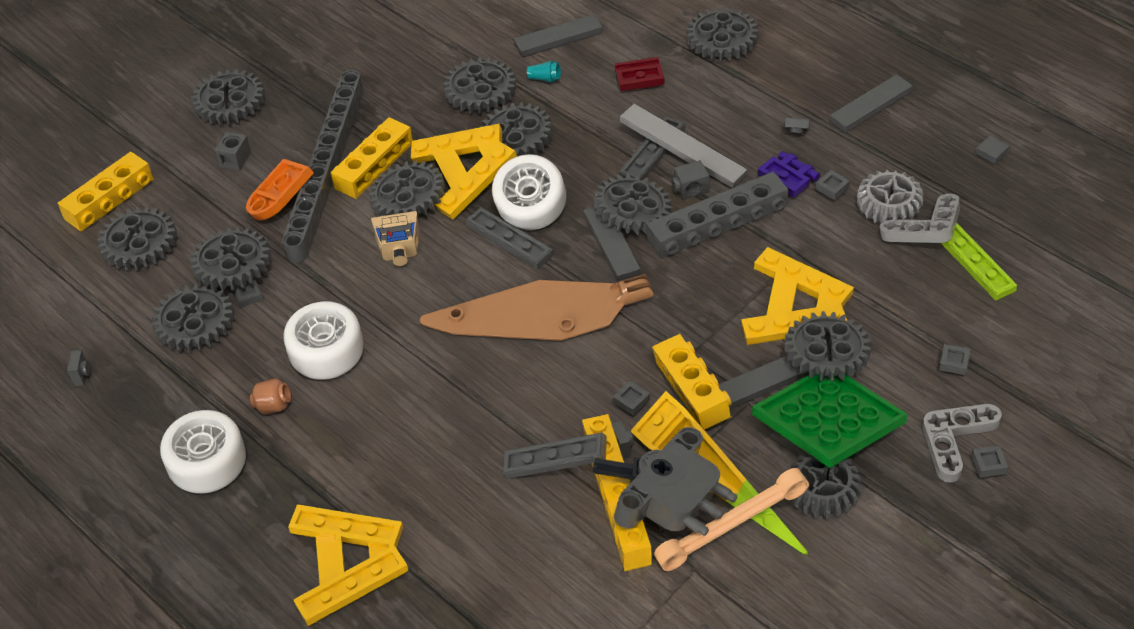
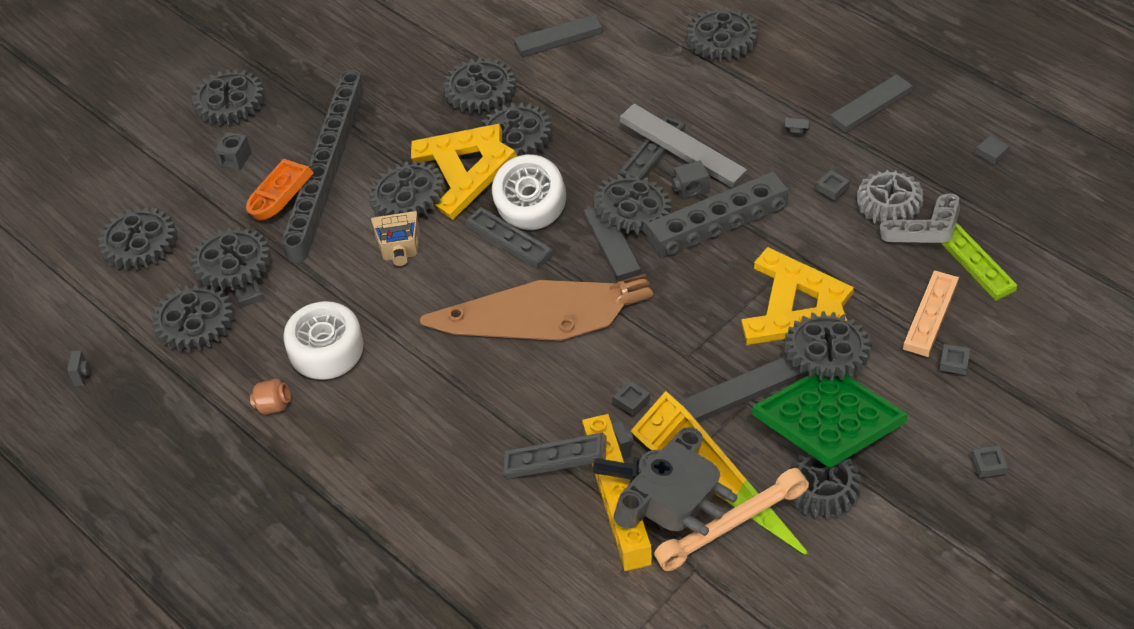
(105, 191): yellow brick -> none
(203, 451): white wheel -> none
(340, 586): yellow plate -> none
(372, 158): yellow brick -> none
(546, 71): teal cone -> none
(639, 74): dark red plate -> none
(691, 381): yellow brick -> none
(785, 167): dark purple plate -> none
(930, 313): none -> light nougat plate
(946, 434): light grey beam -> none

